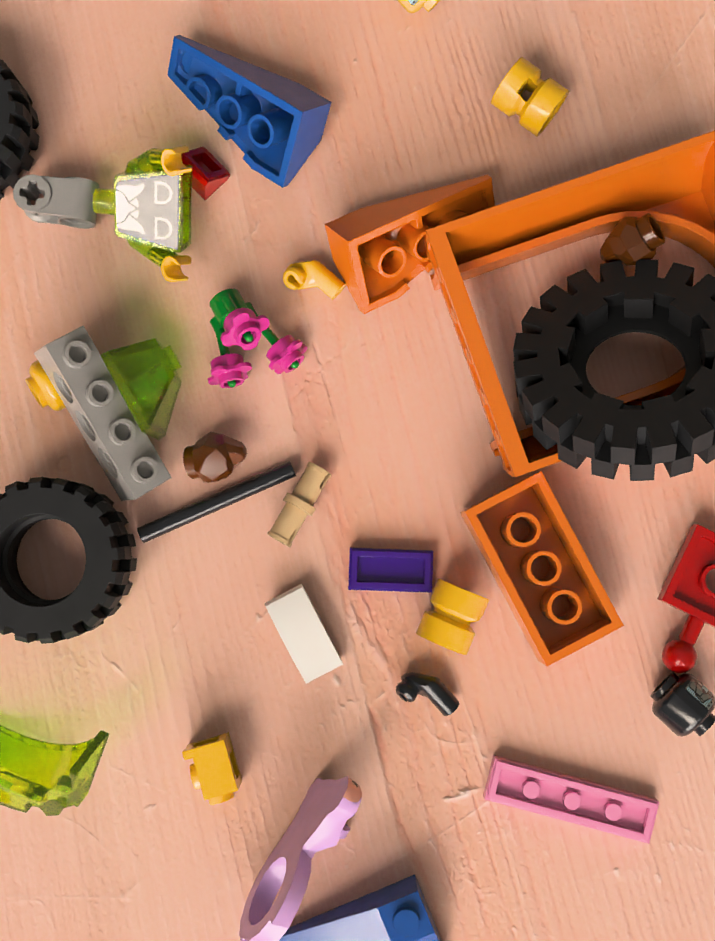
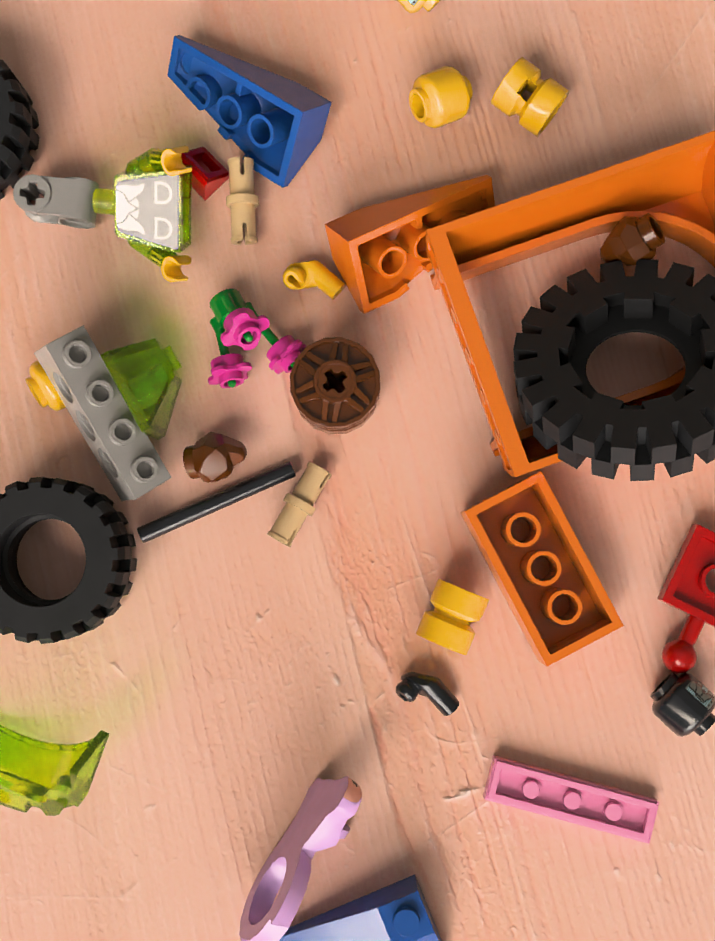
(214, 768): yellow brick -> none
(242, 201): none -> tan pin
(303, 633): white slope -> none
(332, 410): none -> reddish brown wheel
(390, 570): dark purple tile -> none
(440, 97): none -> yellow head

